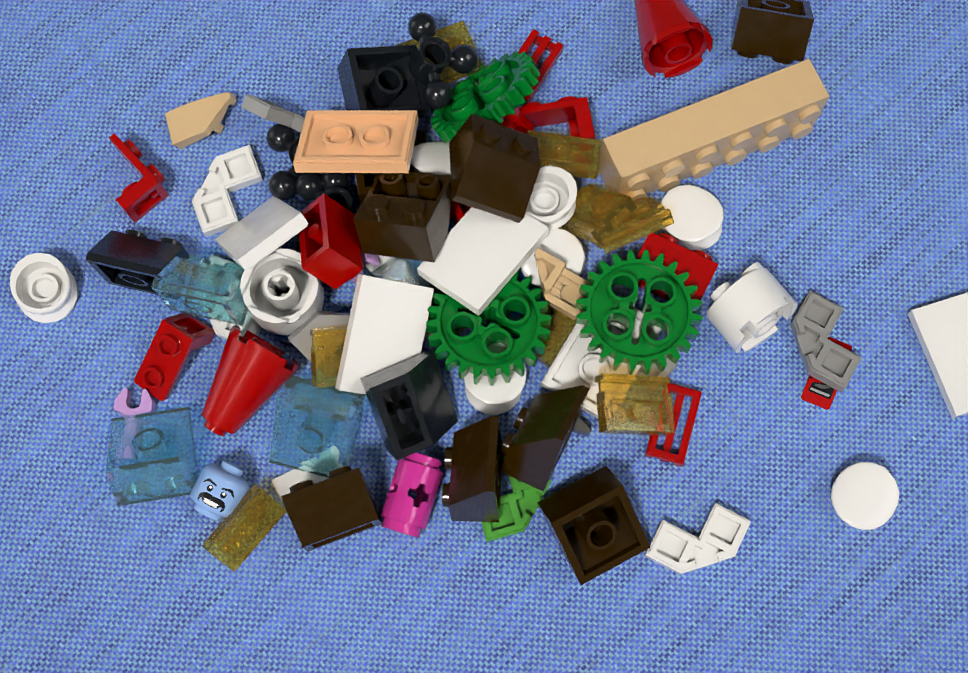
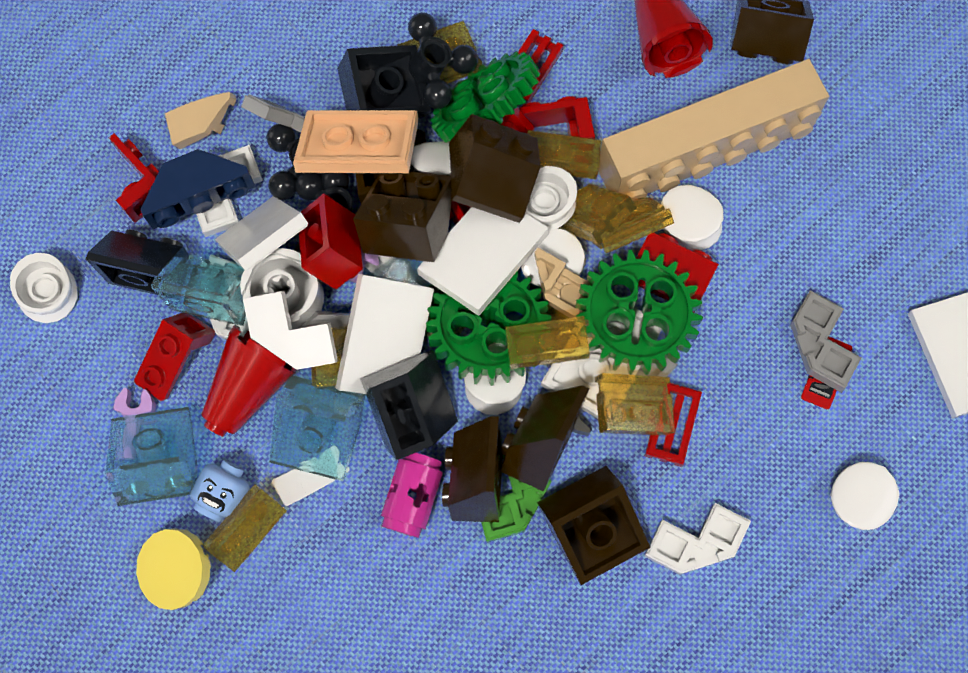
(173, 569): none -> light yellow tile
(193, 186): none -> dark blue slope
(272, 328): none -> white tile
(331, 508): dark brown slope -> none
(547, 342): none -> clear yellow plate
(750, 308): white brick -> none

